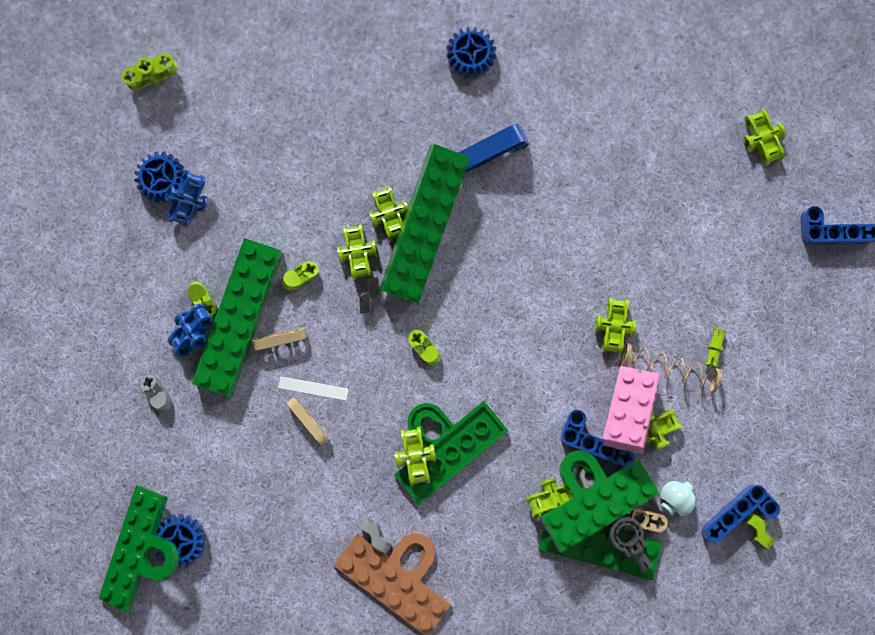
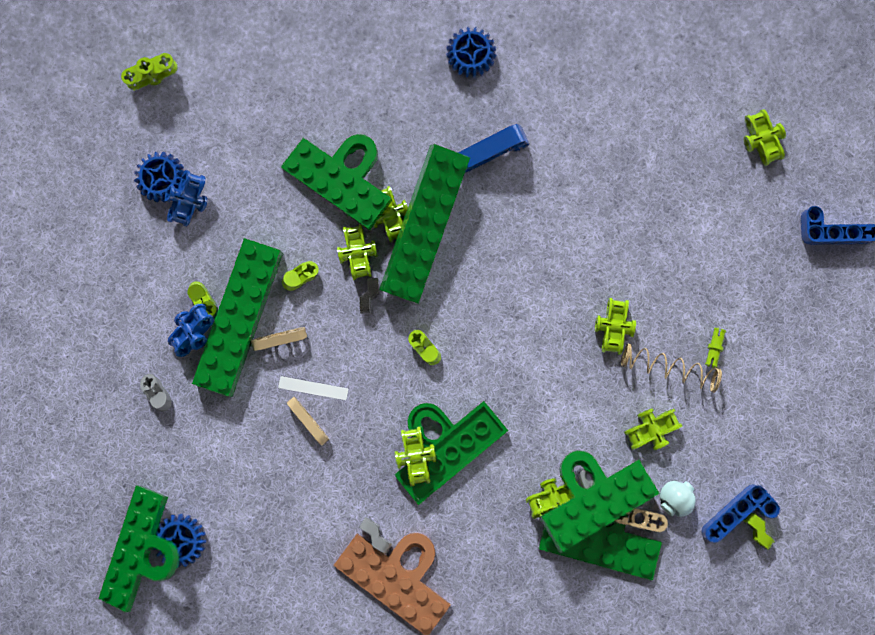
(336, 182): none -> green plate
(598, 444): blue beam -> none
(631, 410): bright pink piece -> none
(637, 551): dark grey pin -> none

